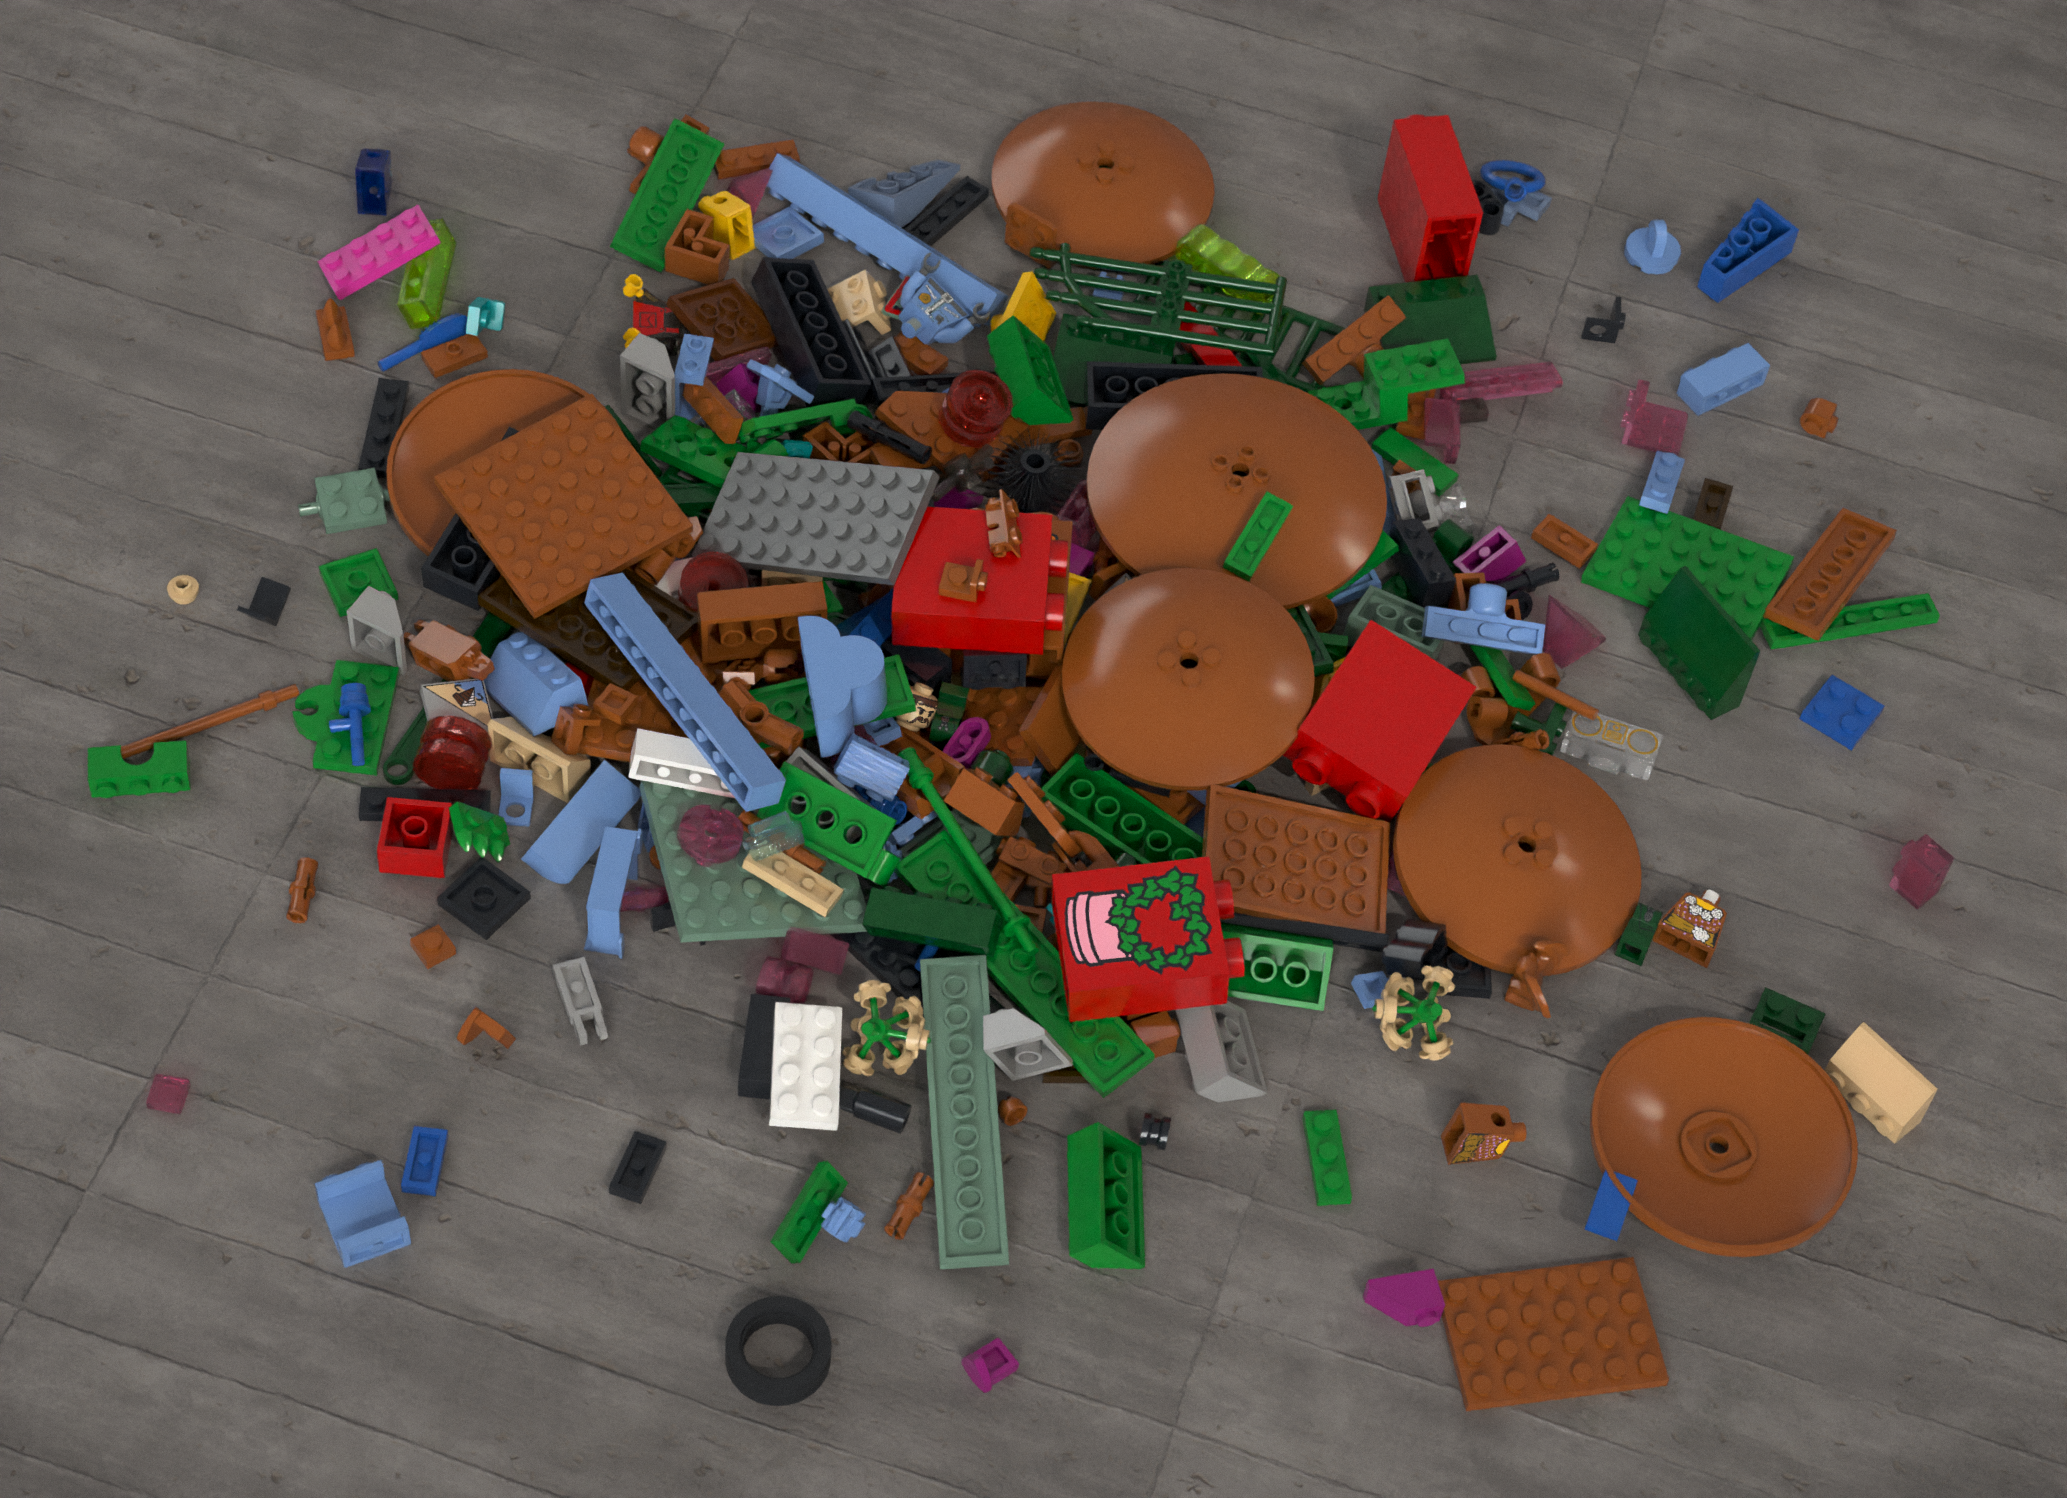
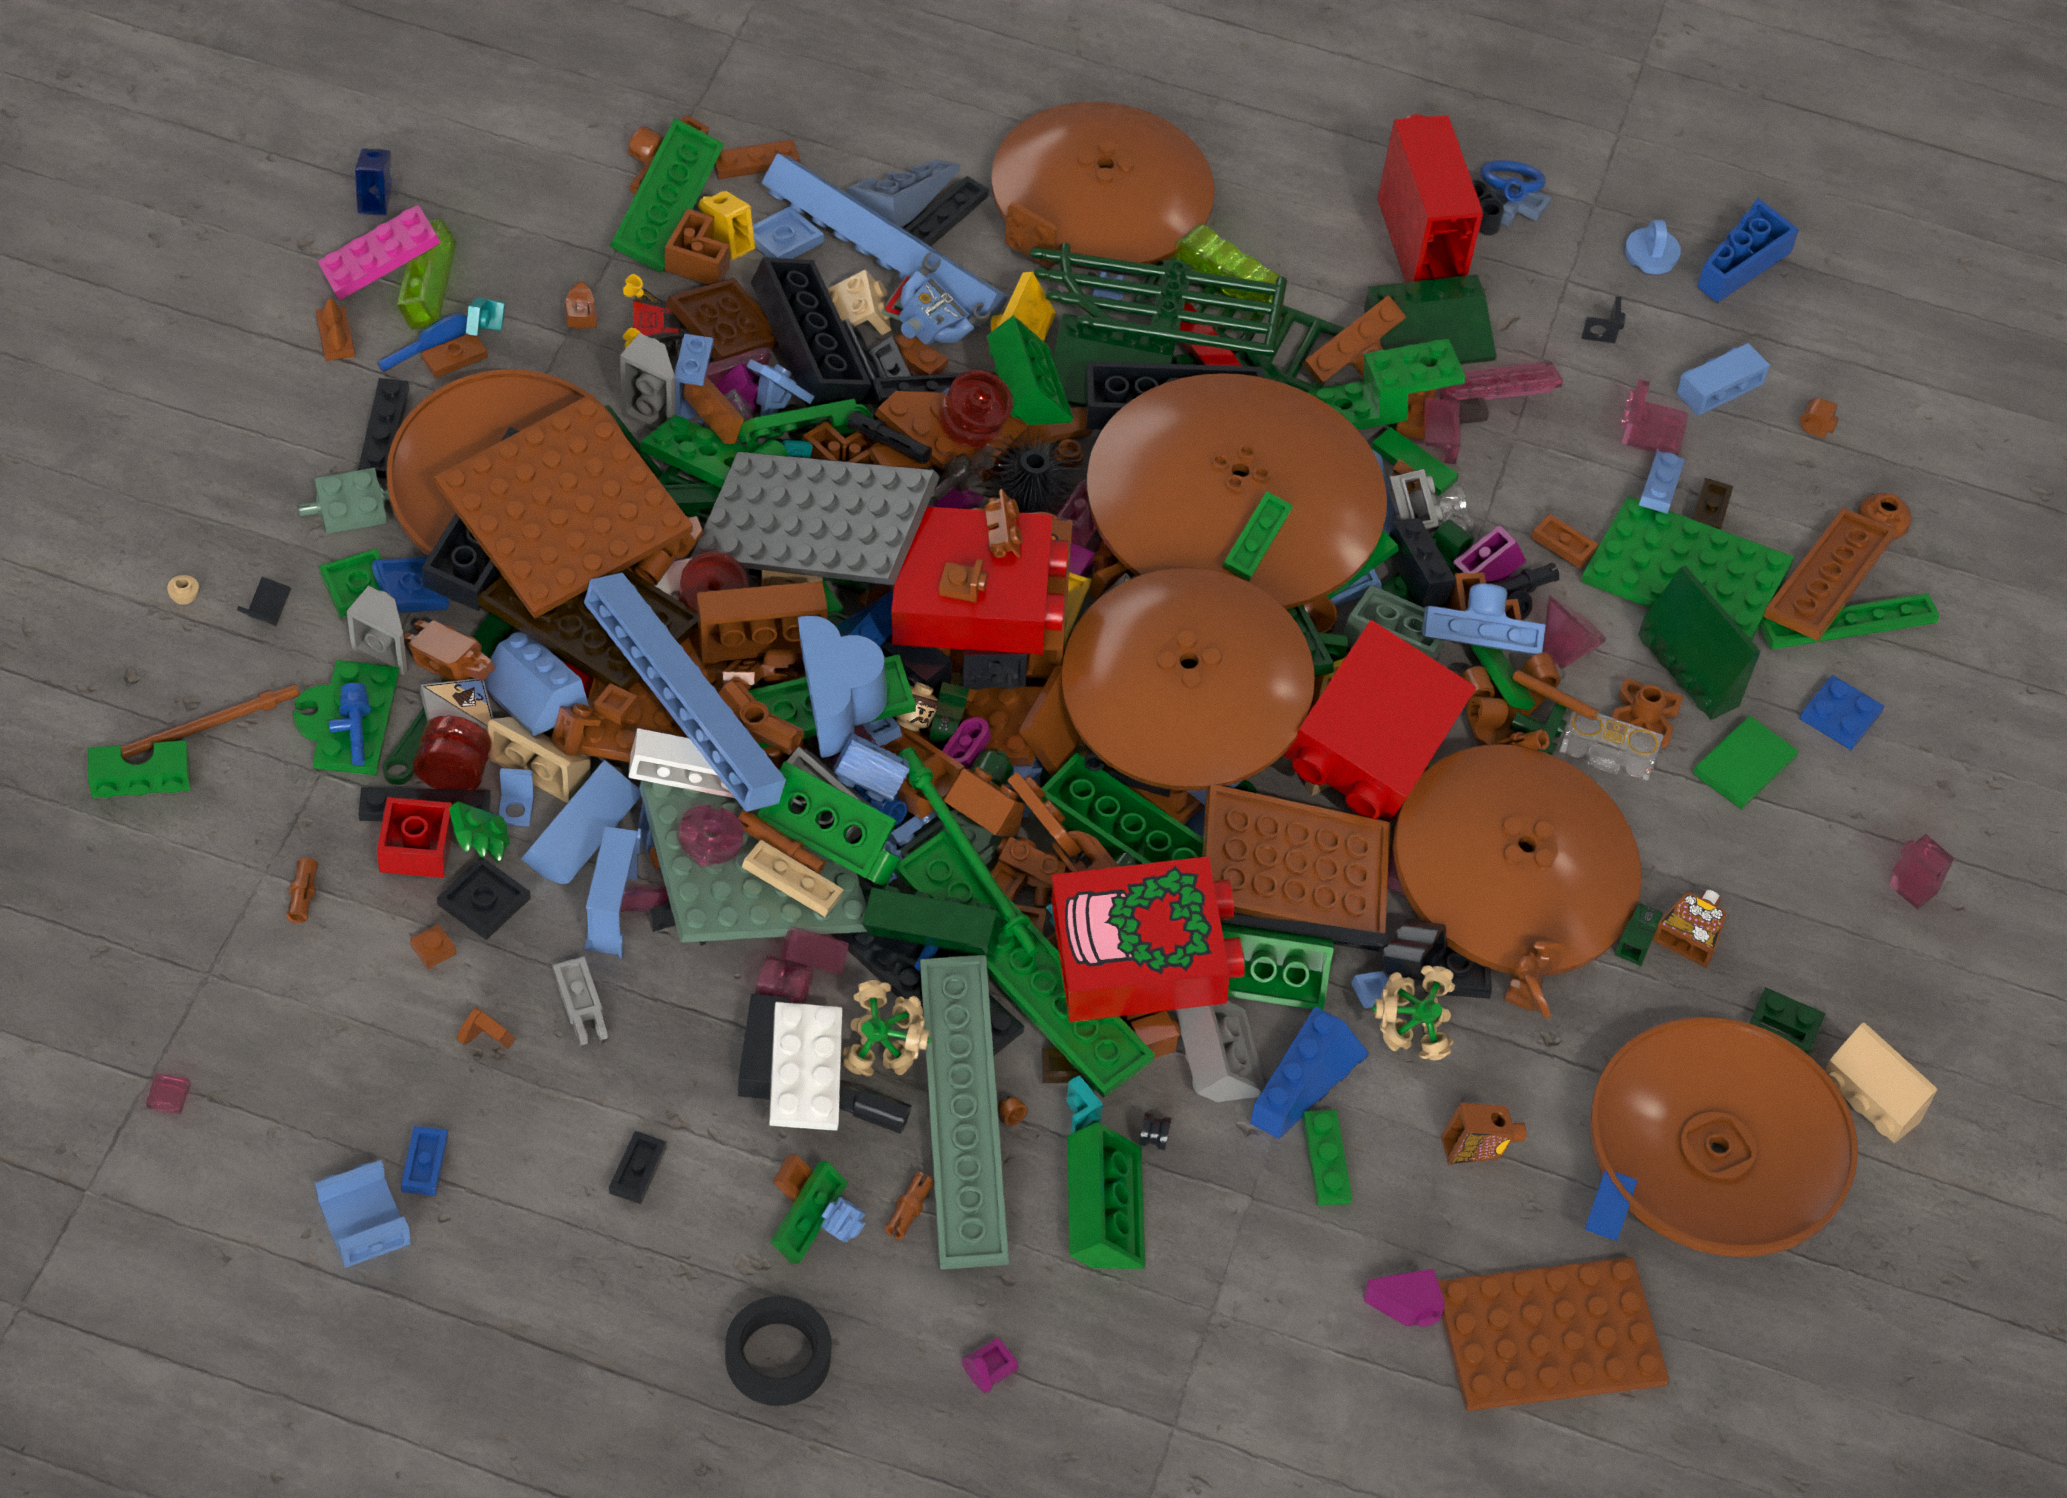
(404, 583): none -> blue tile
(580, 307): none -> dark orange plate
(750, 187): clear pink slope -> none
(773, 836): clear light blue piece -> none
(792, 1176): none -> dark orange plate
(1021, 1045): light grey slope -> none
(1084, 1104): none -> teal bracket
(1312, 1065): none -> blue wedge
(1648, 708): none -> dark orange plant
(1745, 762): none -> green tile
(1898, 519): none -> dark orange piece

